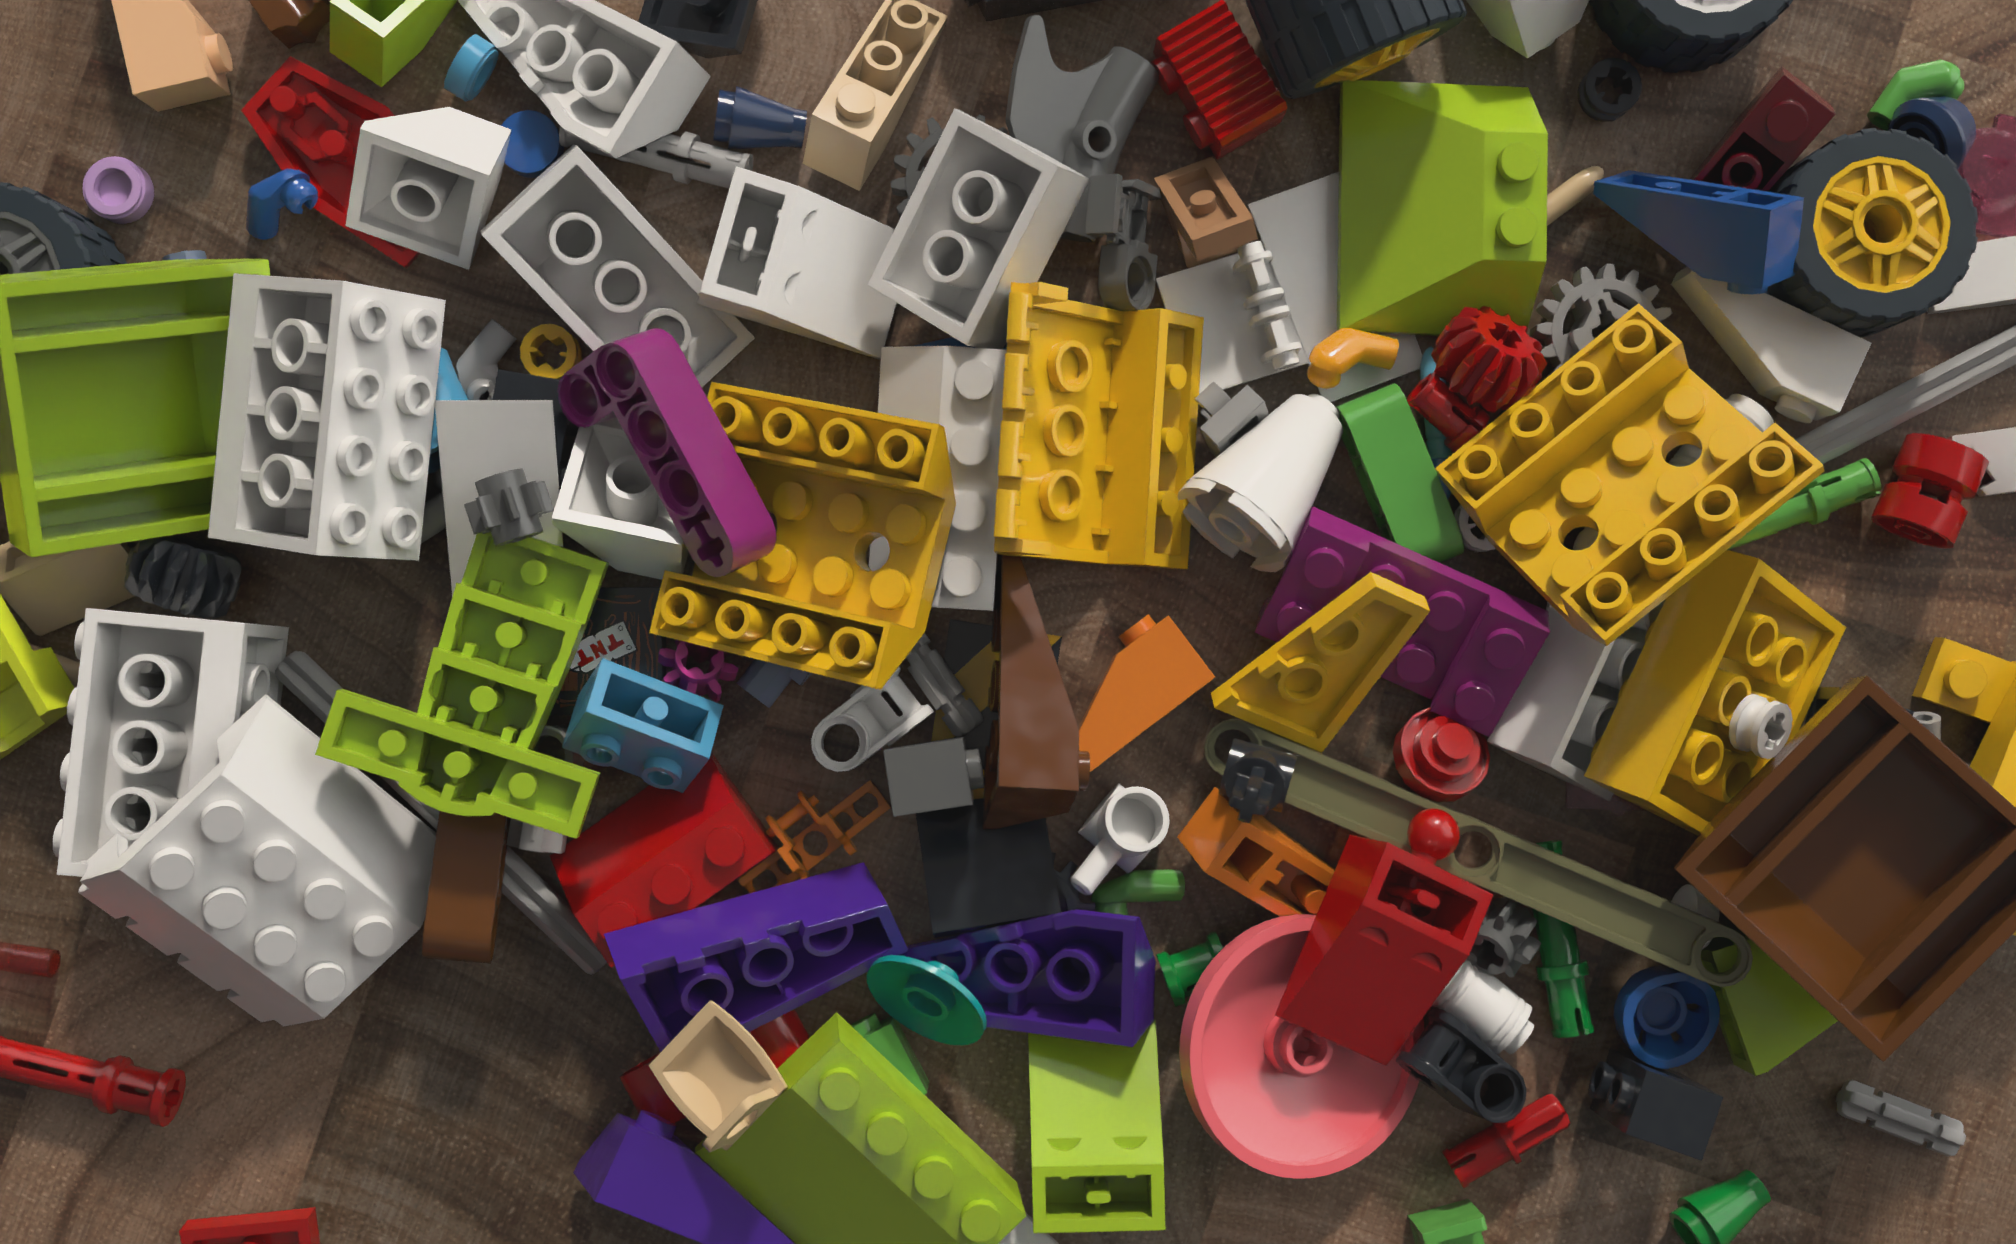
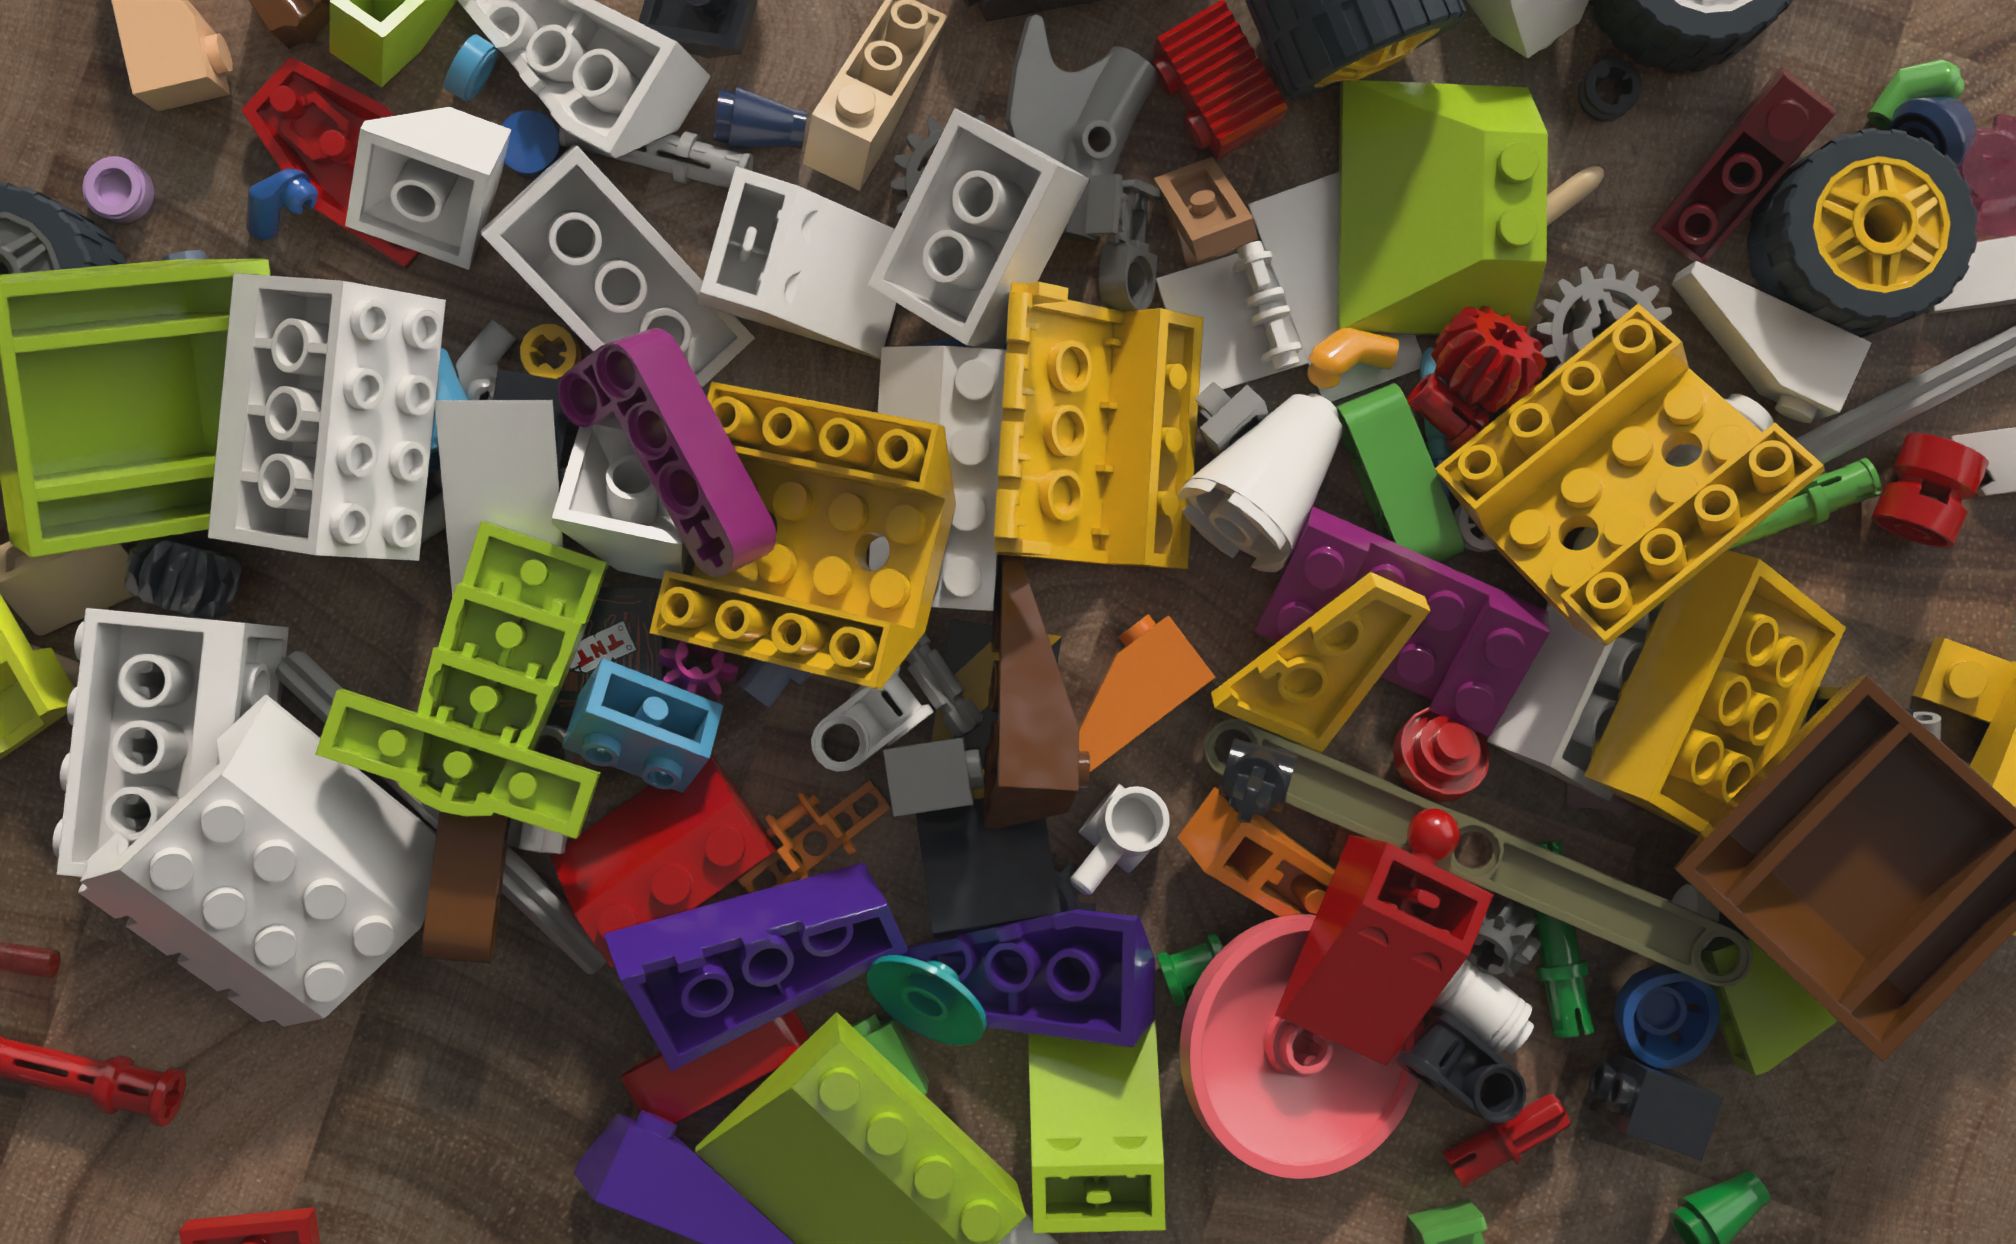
(508, 507): dark grey gear -> none
(718, 1076): tan piece -> none
(1138, 887): bright green arm -> none
(1712, 227): blue slope -> none
(1760, 726): white bush -> none
(1900, 1118): light grey axle -> none

